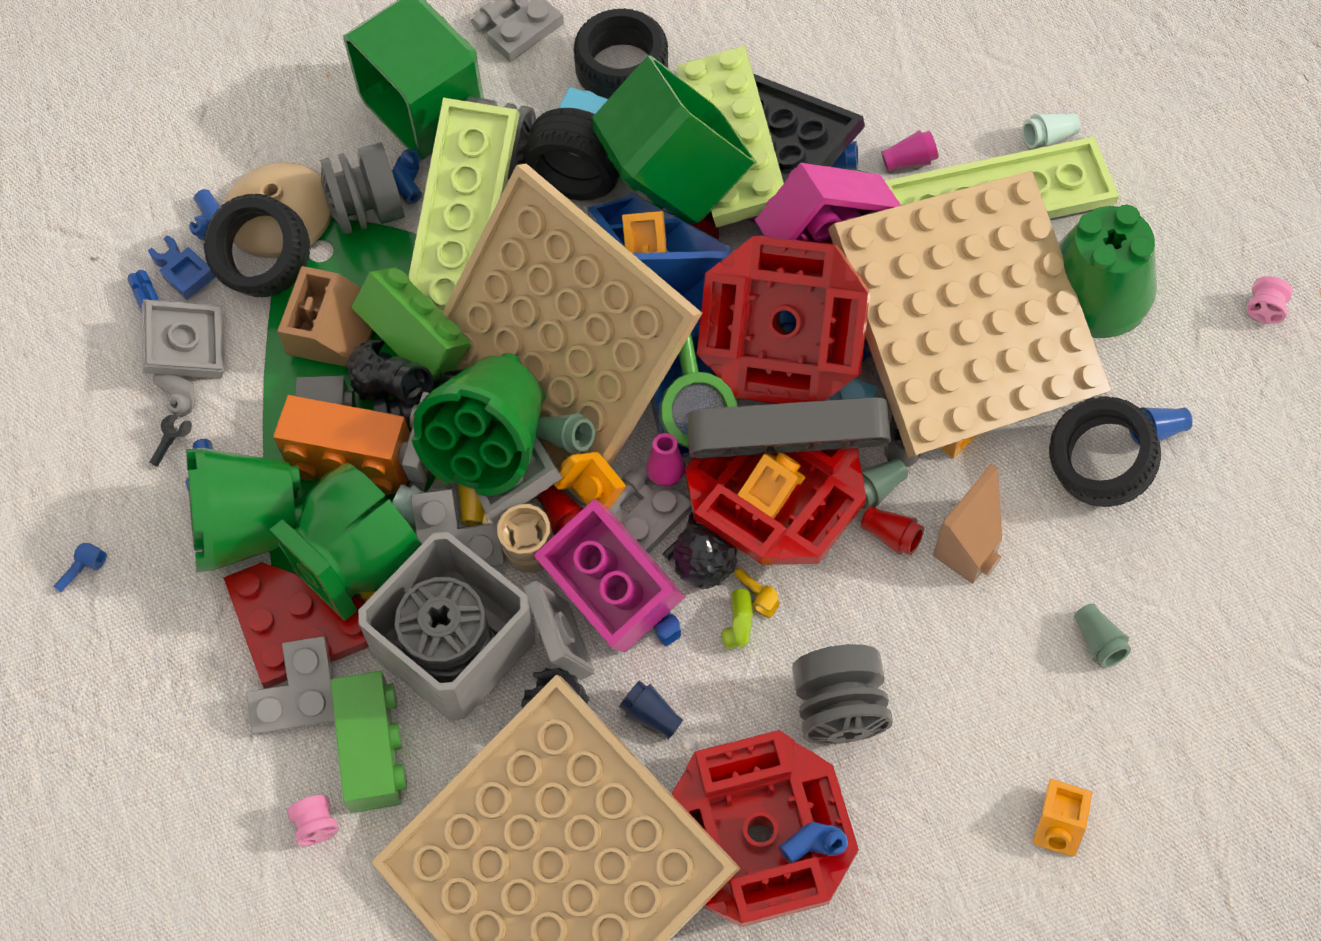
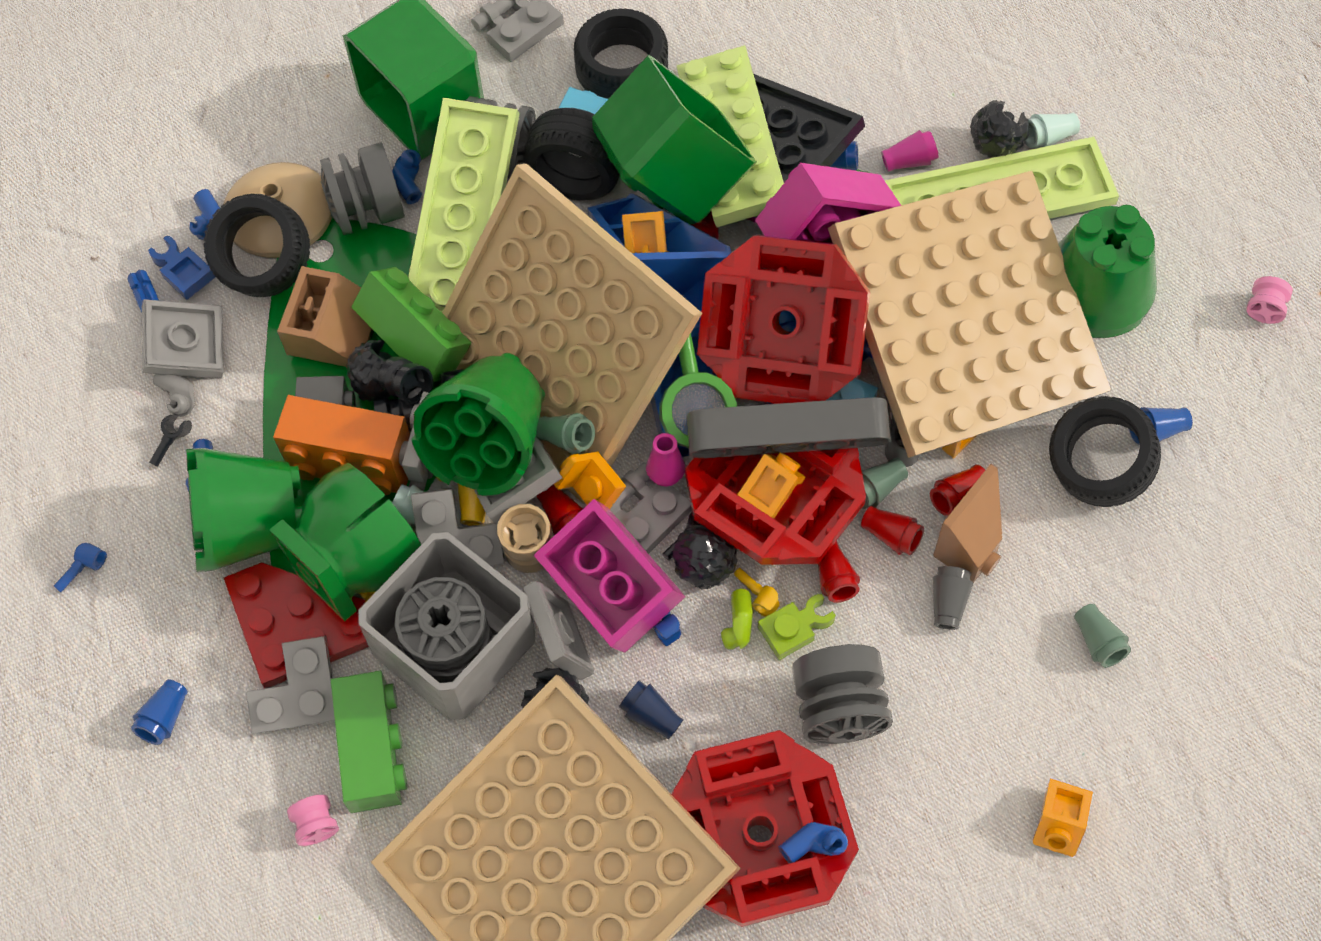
(159, 714): none -> blue cone
(792, 629): none -> lime plate
(837, 576): none -> red cone
(950, 596): none -> dark grey cone
(952, 489): none -> red cone
(996, 131): none -> black piece

